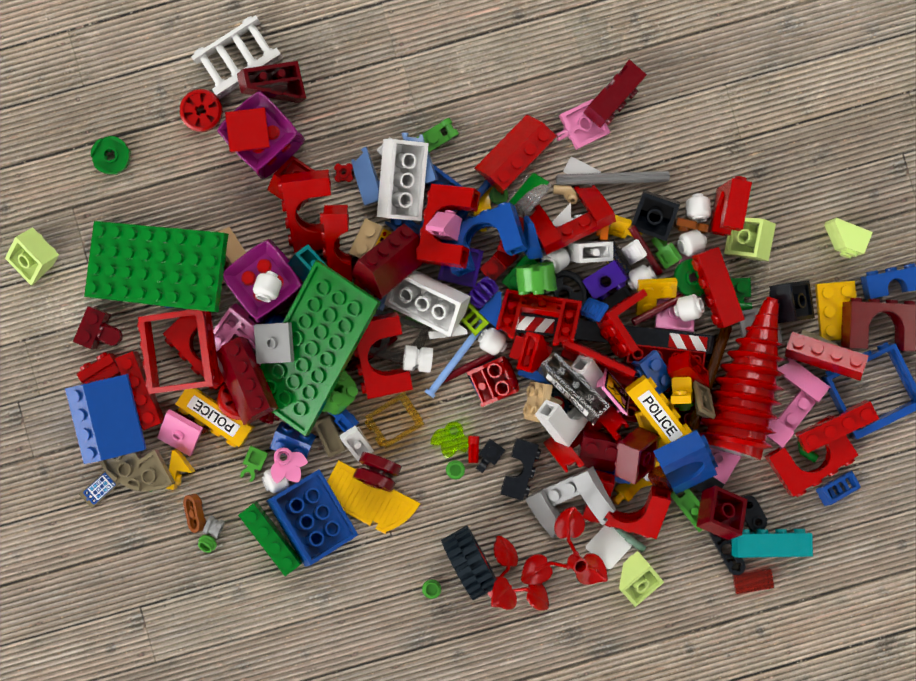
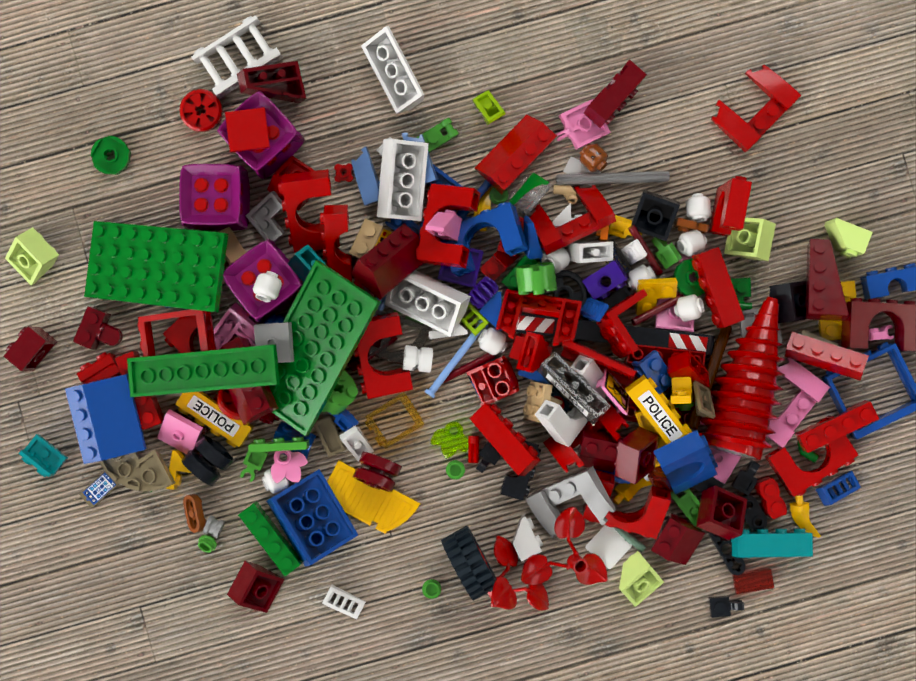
(29, 348): none -> dark red brick
(43, 456): none -> teal bracket
(203, 371): none -> green plate
(204, 464): none -> black wheel
(214, 197): none -> magenta piece
(255, 587): none -> dark red slope
(263, 217): none -> light grey plate
(279, 444): none -> bright green plate
(333, 589): none -> white slope
(393, 71): none -> white slope
(488, 107): none -> lime slope
(505, 439): none -> red brick
(525, 541): none -> white slope
(593, 157): none -> dark orange head
(677, 540): none -> dark red slope
(721, 606): none -> black plate
(745, 133): none -> red wedge
(745, 480): none -> black plate
(770, 497): none -> red brick
(800, 515): none -> yellow bar
(823, 285): none -> dark red wedge
(876, 334): none -> bright pink plate

